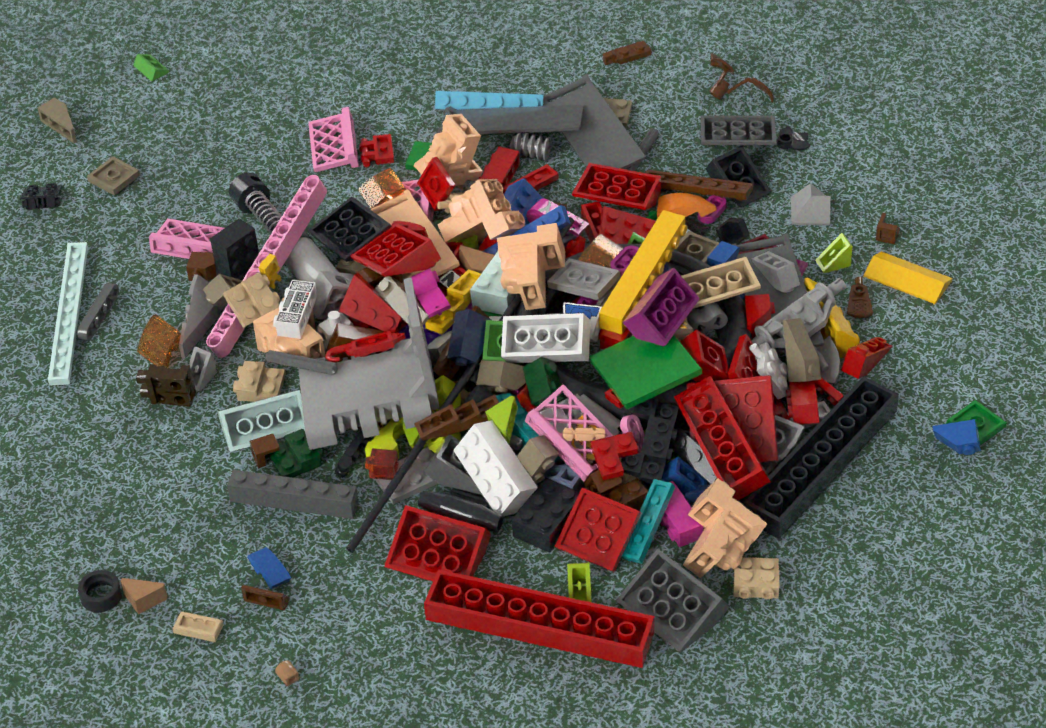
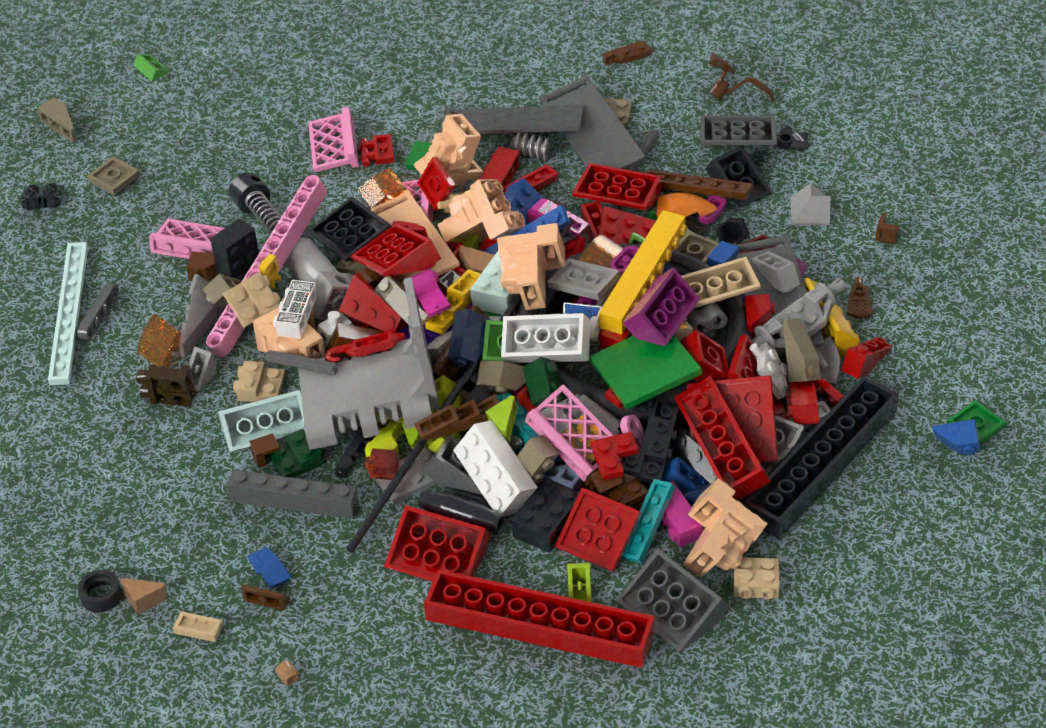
(482, 100): medium azure plate -> none
(583, 434): light nougat axle -> none
(836, 255): lime slope -> none
(907, 277): yellow slope -> none

